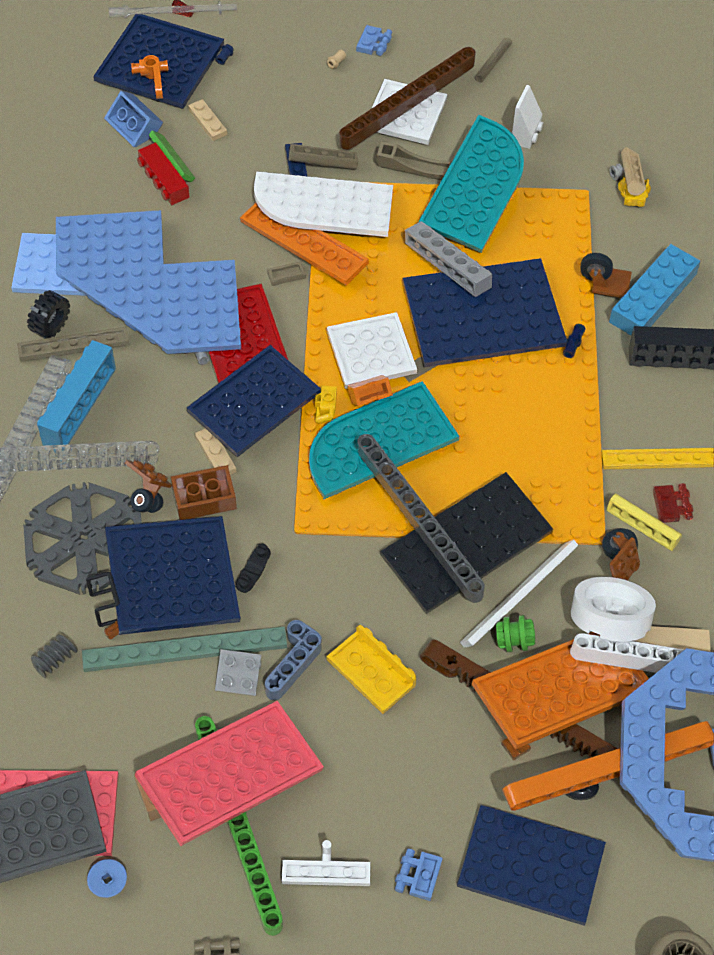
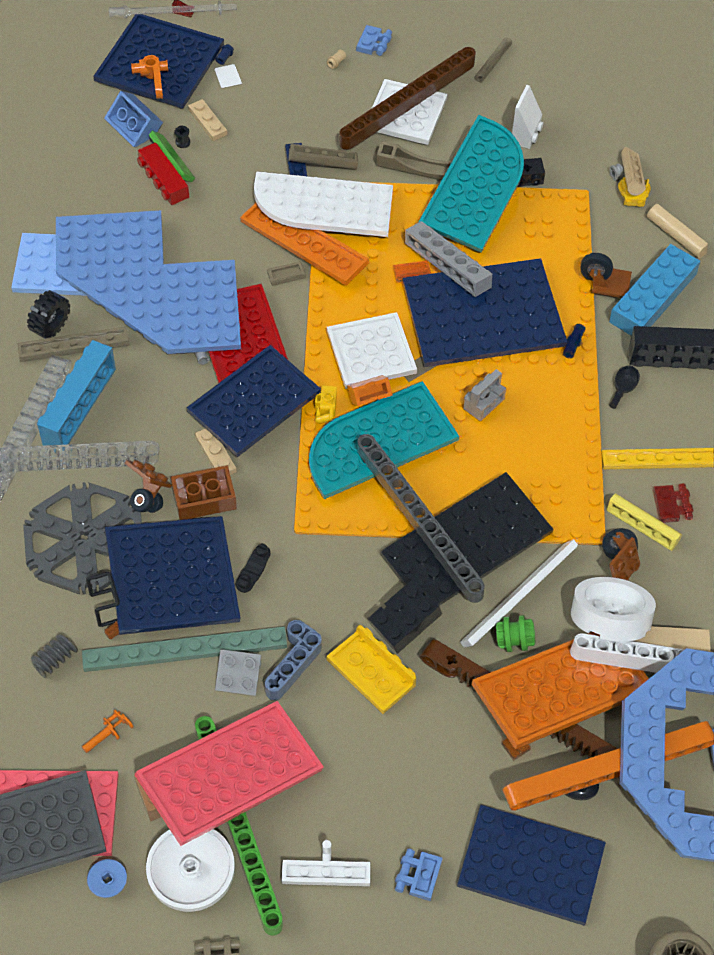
(107, 731): none -> orange piece
(182, 139): none -> black bush
(190, 874): none -> white dish
(228, 76): none -> white sticker
(405, 616): none -> black piece
(411, 269): none -> clear orange tile
(485, 396): none -> light grey brick
(532, 172): none -> black brick
(625, 382): none -> black piece
(678, 230): none -> tan brick

